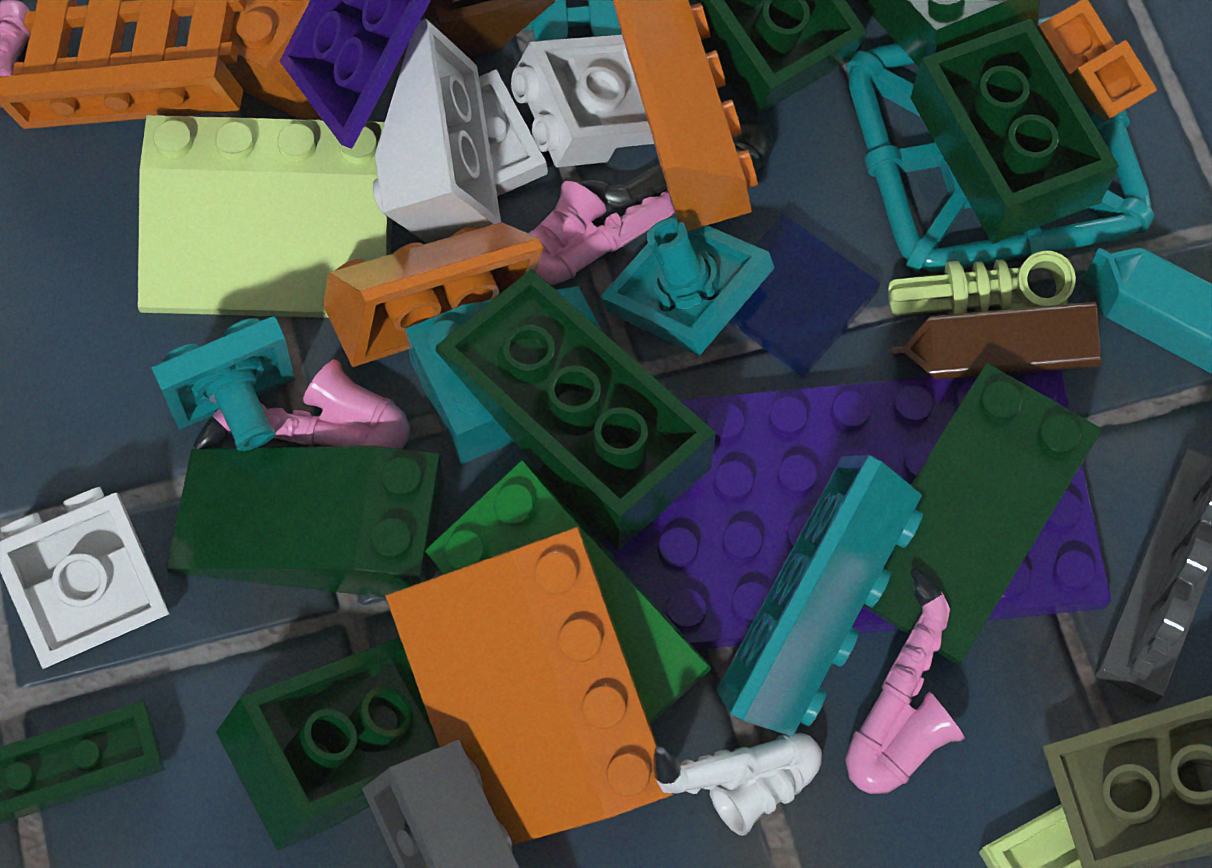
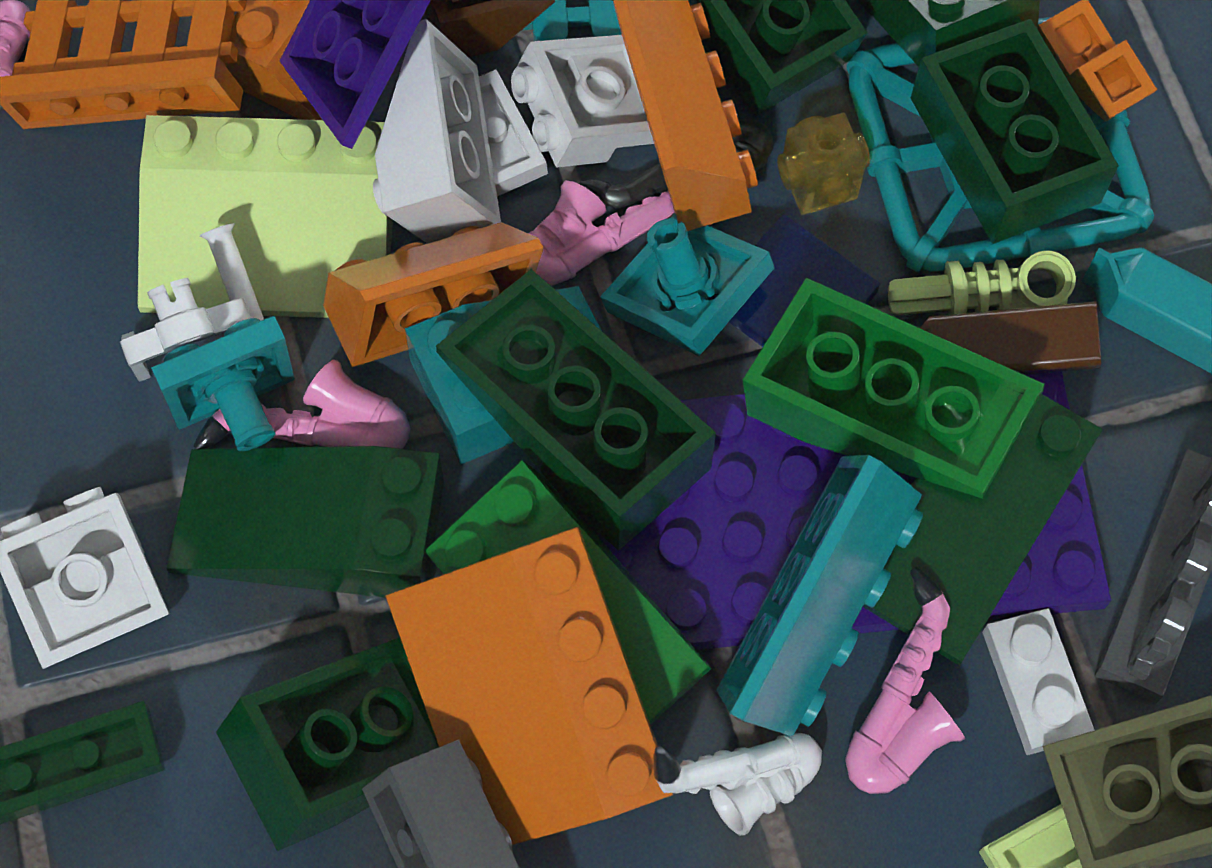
(182, 320): none -> white piece
(823, 162): none -> clear yellow brick
(887, 391): none -> green slope
(1037, 680): none -> white plate

